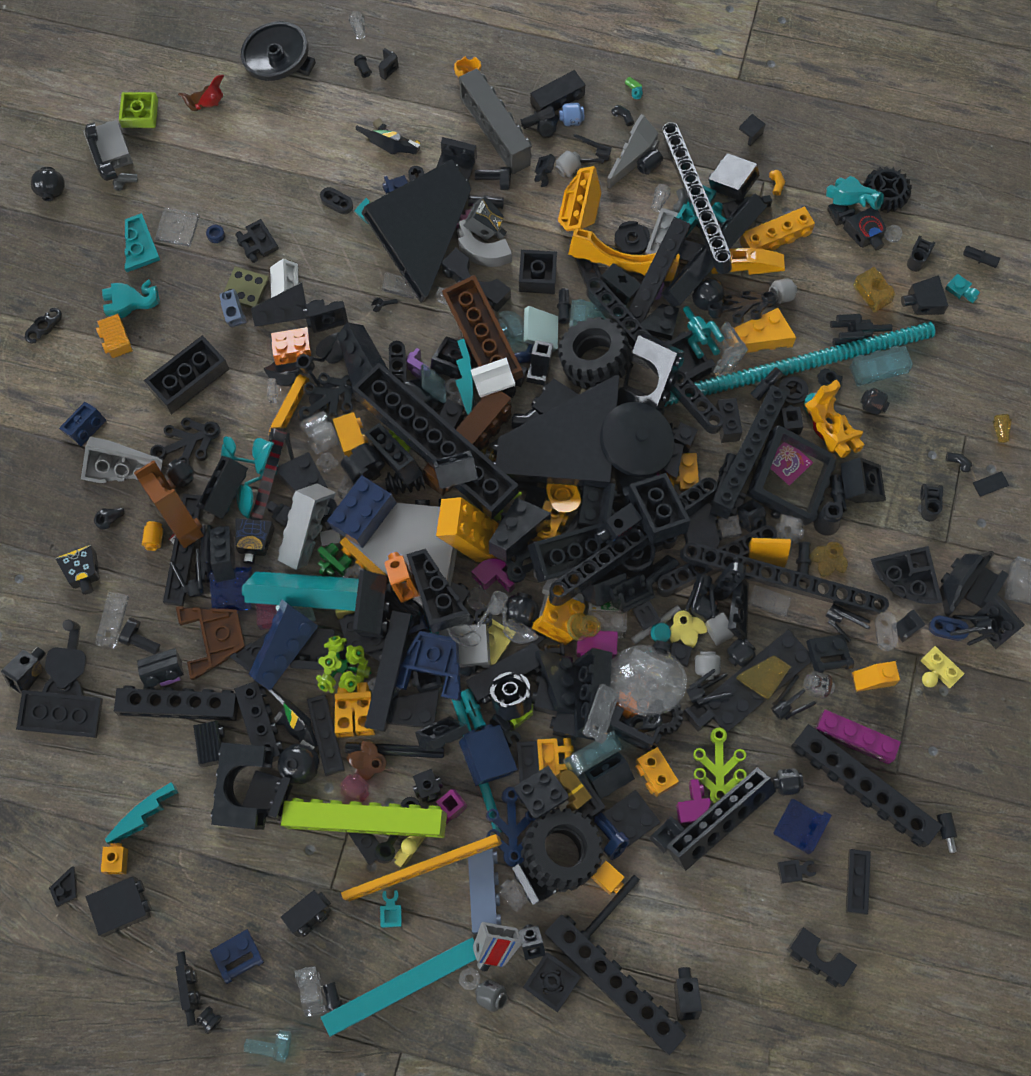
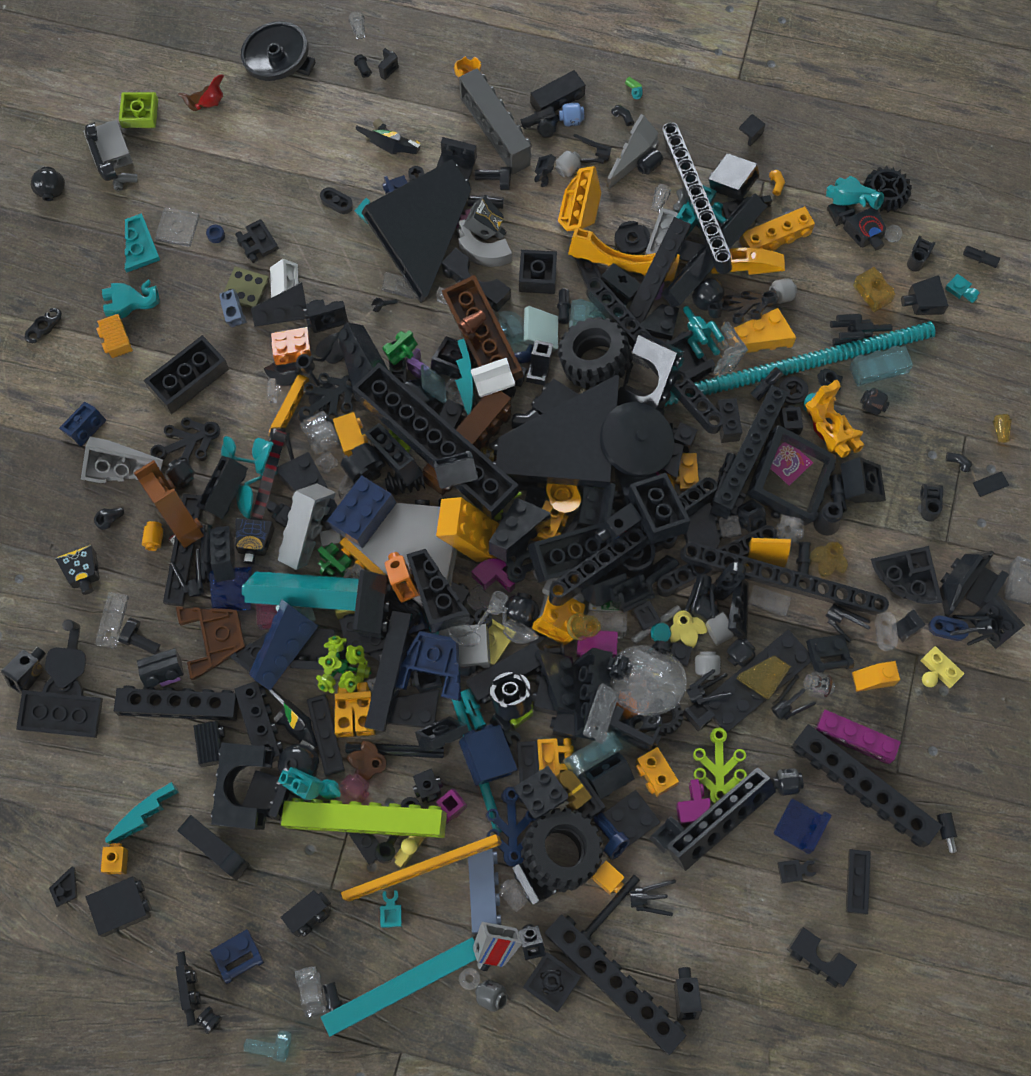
(213, 847): none -> black beam
(308, 786): none -> teal hips
(401, 348): none -> green hips
(470, 323): none -> copper cone
(619, 667): none -> black gear
(640, 897): none -> black plant

